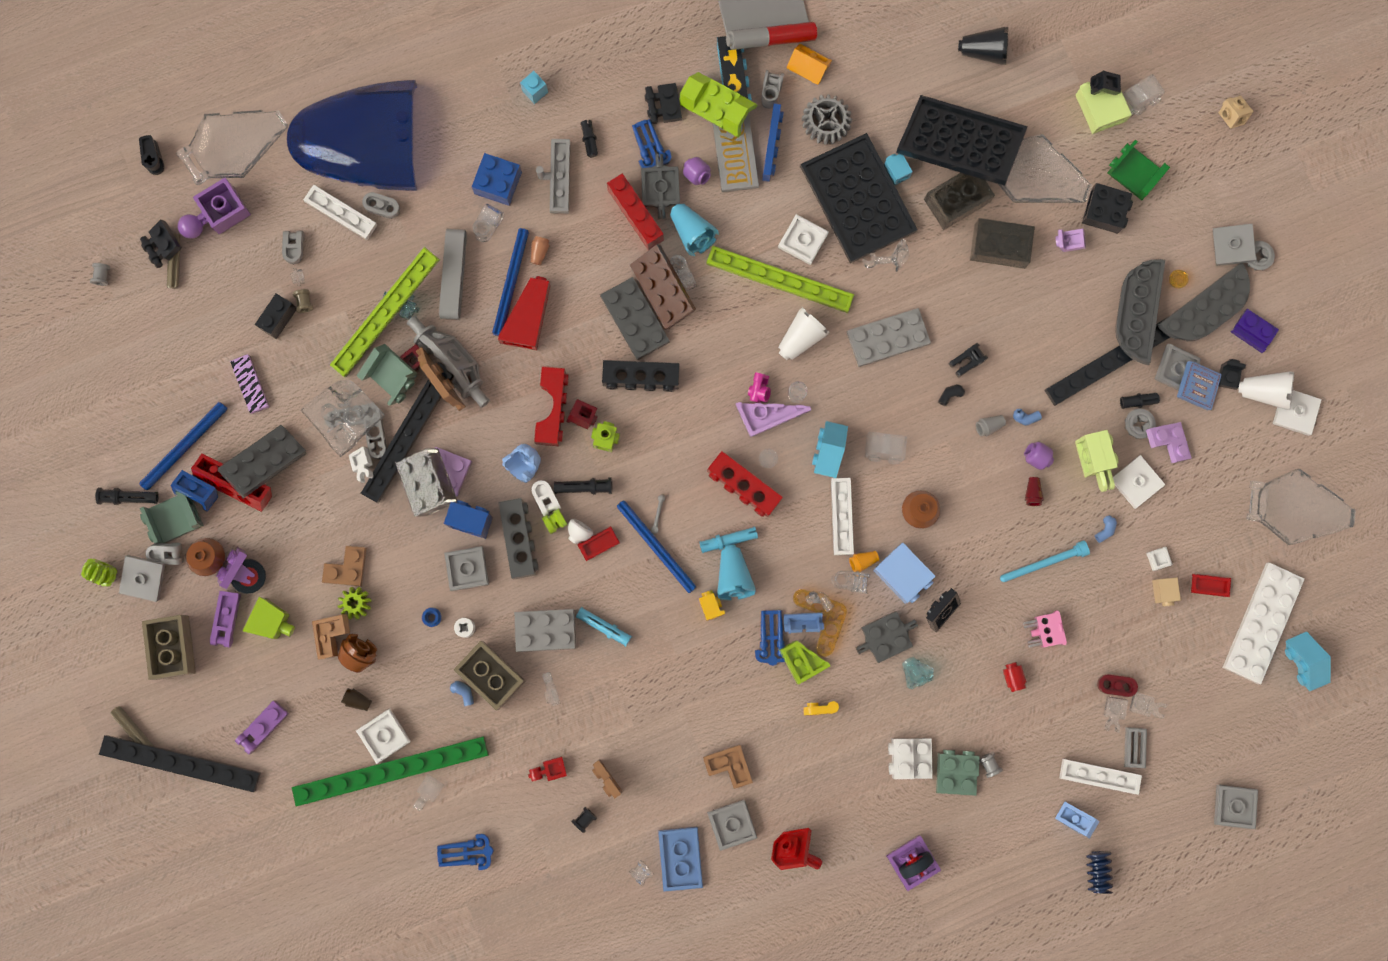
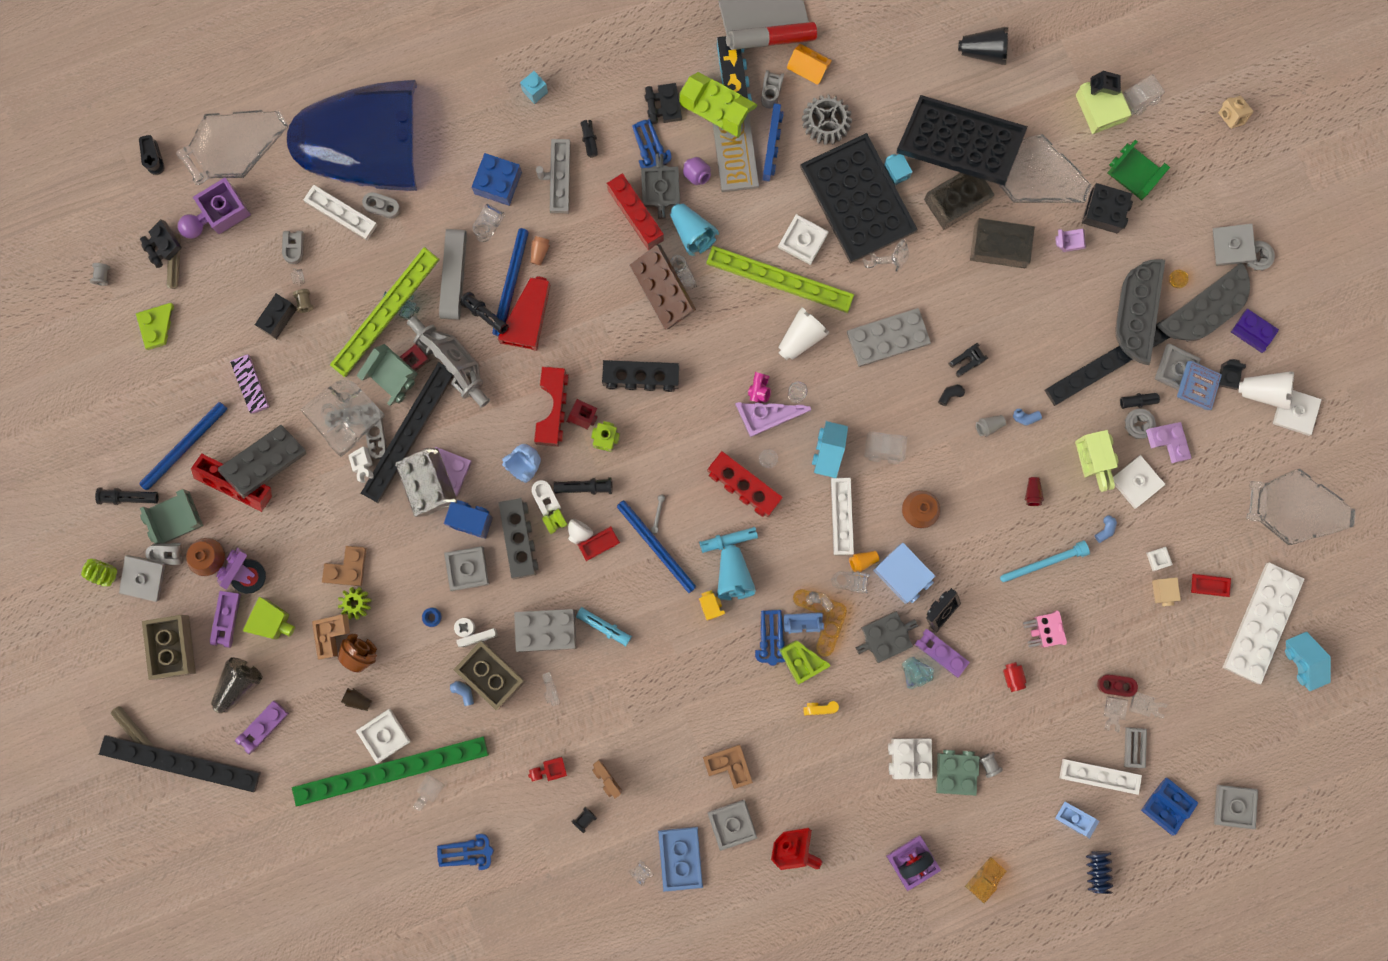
(154, 325): none -> lime wing
(195, 489): blue panel -> none
(234, 684): none -> clear smoke cone
(442, 385): medium nougat wing -> none
(476, 638): none -> white tile
(478, 308): none -> black pin
(634, 318): dark grey plate -> none
(942, 653): none -> medium lavender plate
(985, 881): none -> clear yellow arch
(1039, 455): medium lavender head -> none
(1169, 806): none -> blue slope

